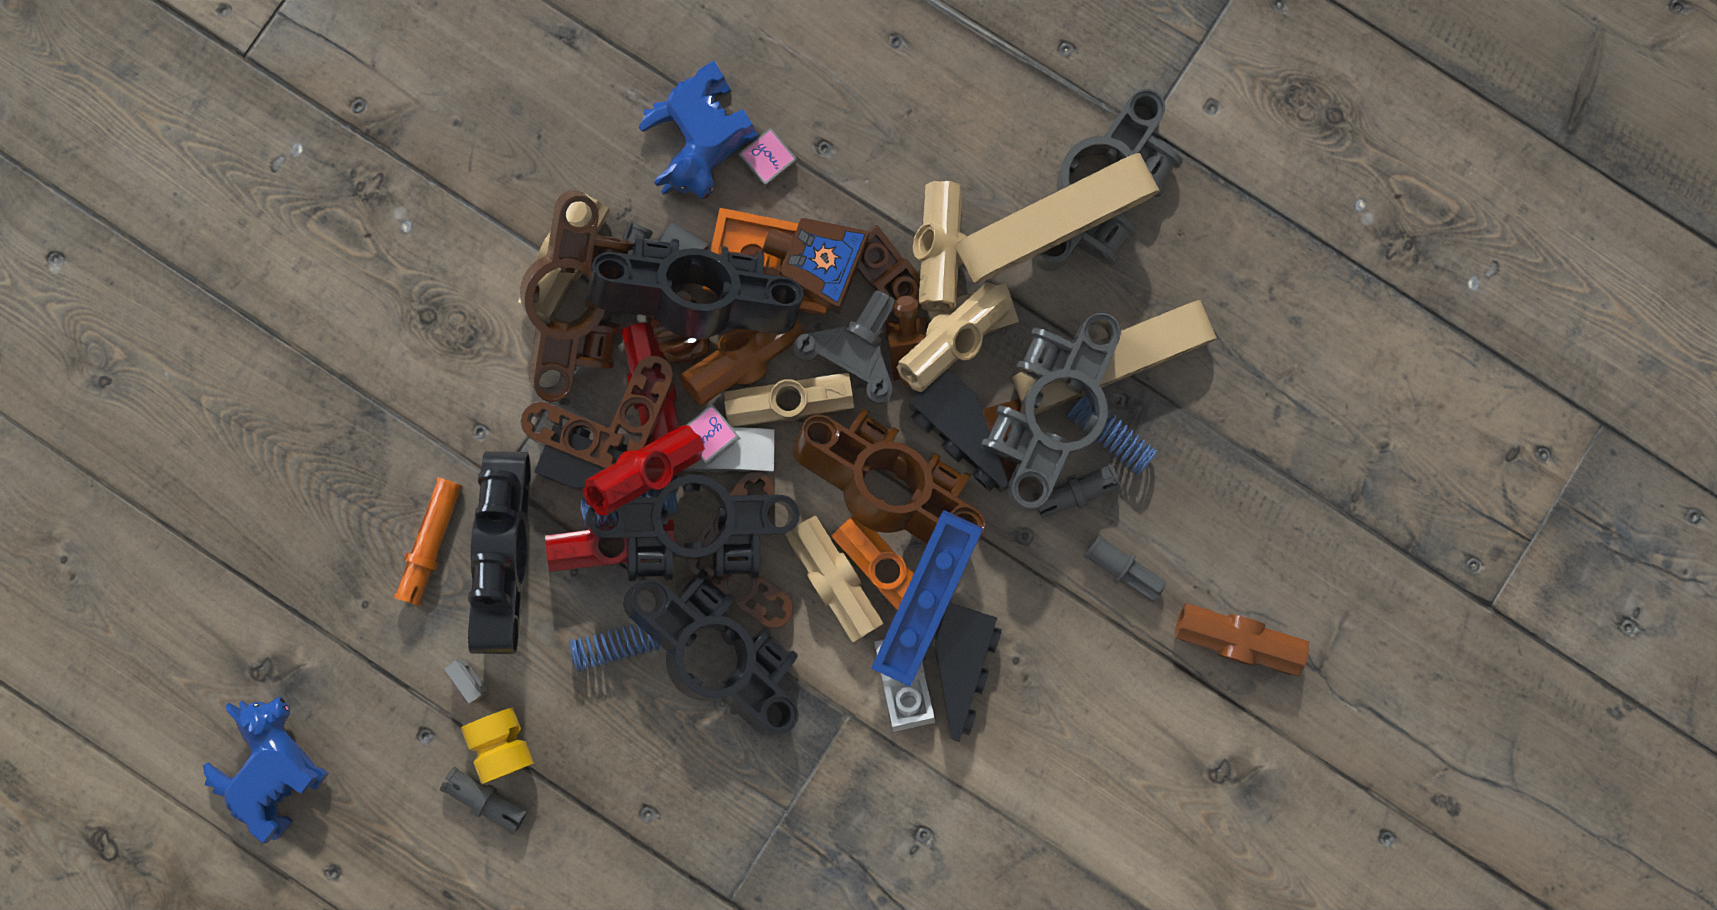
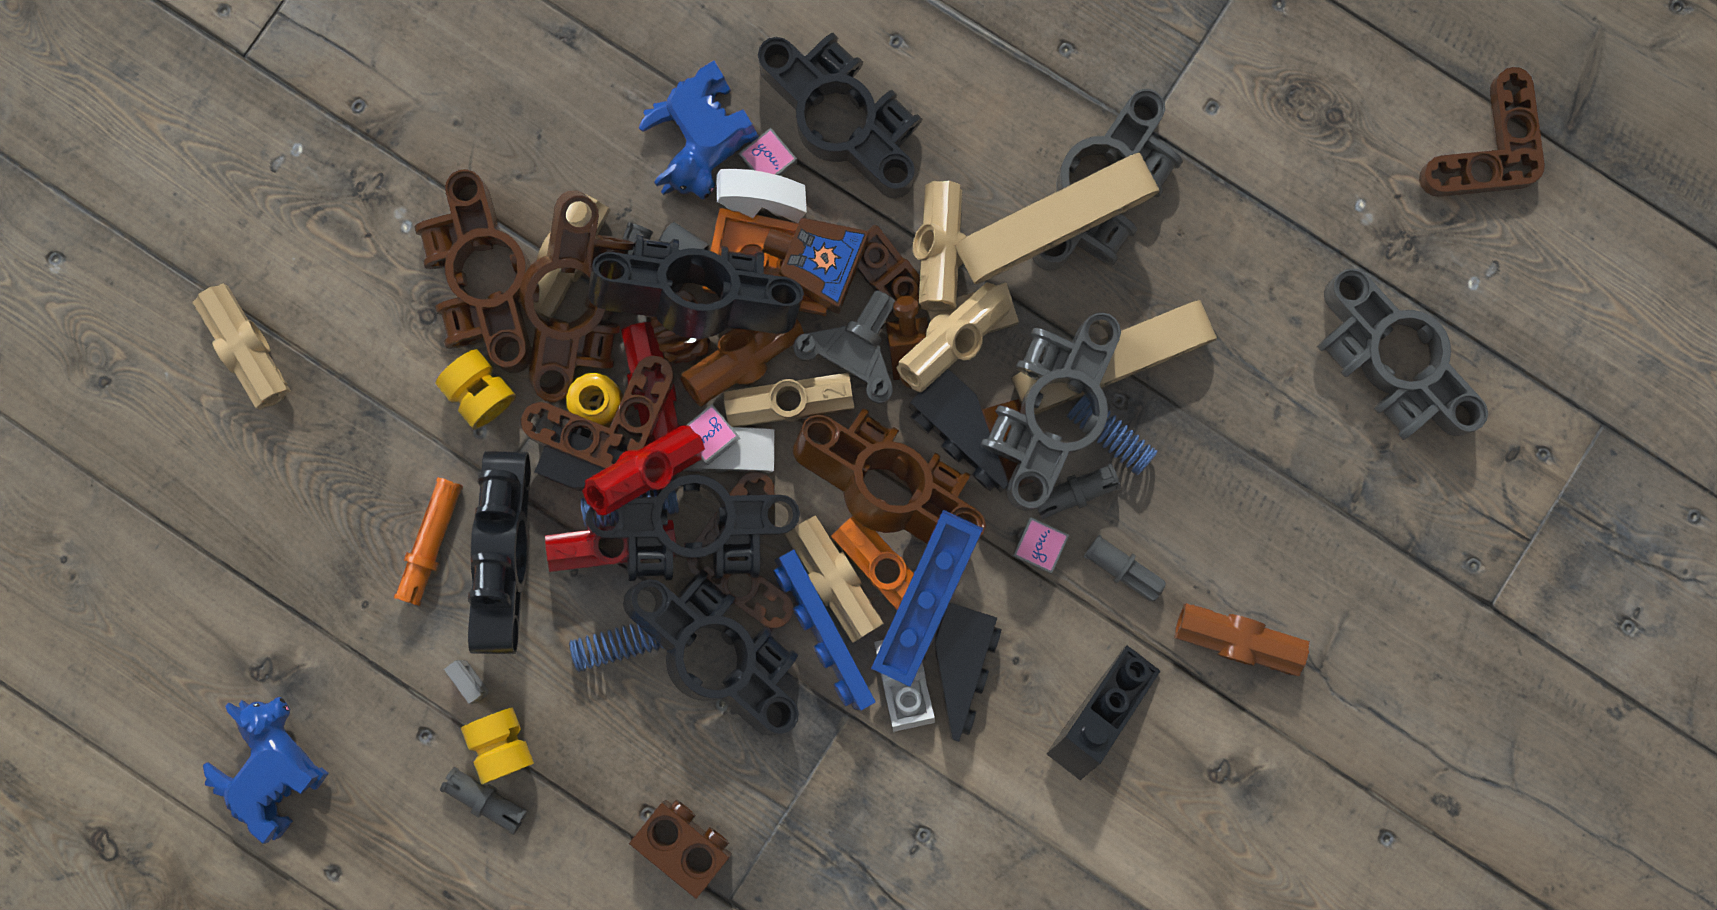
(241, 346): none -> tan piece
(448, 244): none -> reddish brown piece
(468, 376): none -> yellow wheel
(593, 386): none -> yellow head
(674, 856): none -> reddish brown brick
(752, 190): none -> white slope
(830, 71): none -> black piece
(830, 647): none -> blue plate
(1040, 545): none -> bright pink tile
(1103, 714): none -> black slope
(1356, 343): none -> dark grey piece
(1509, 150): none -> reddish brown beam

